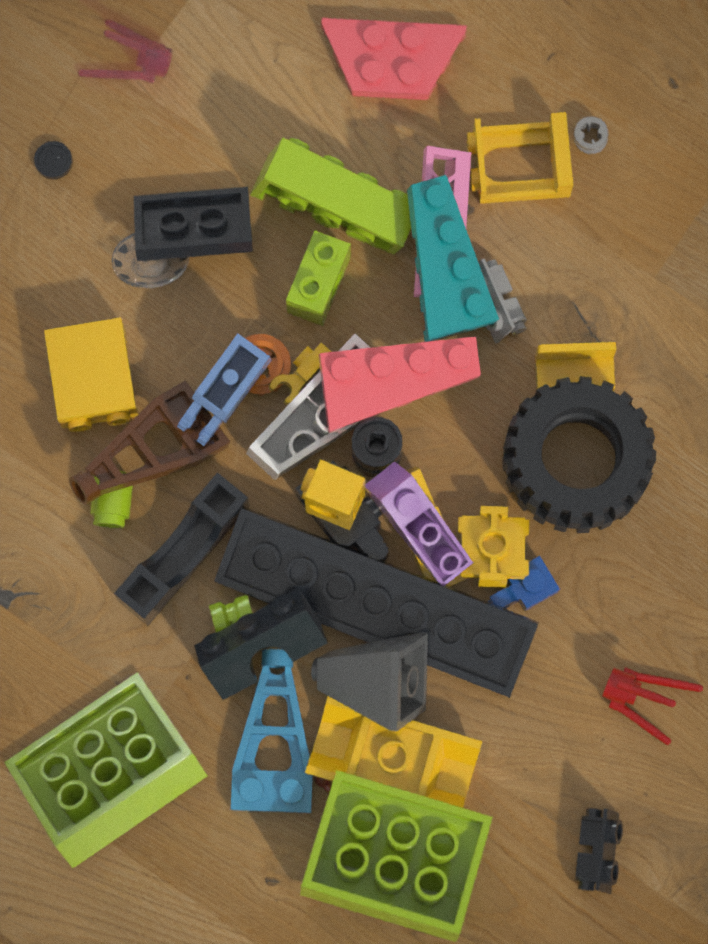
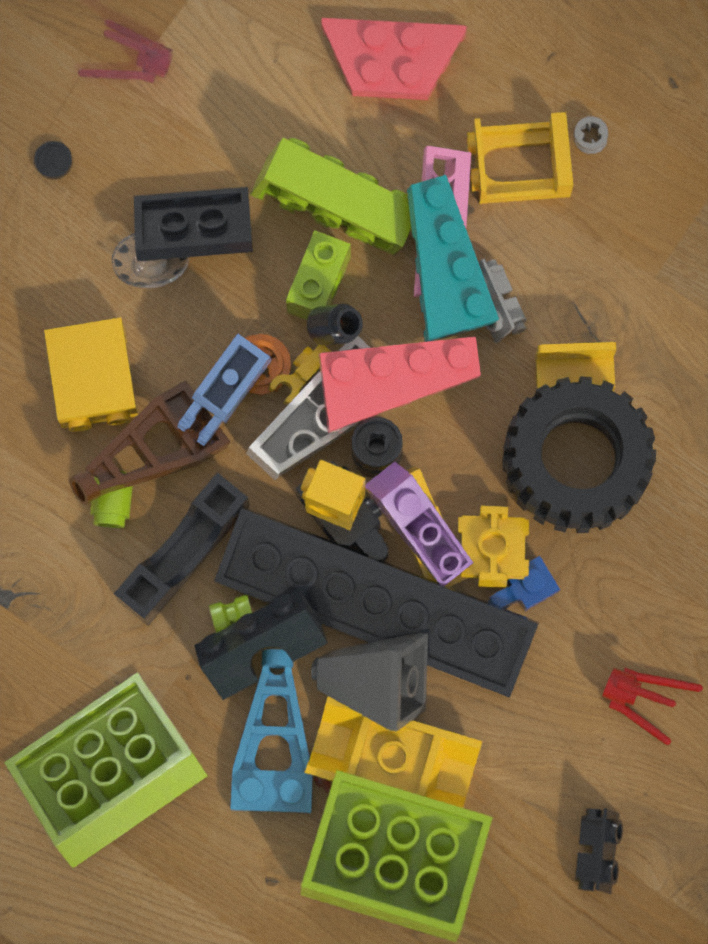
(334, 324): none -> black brick

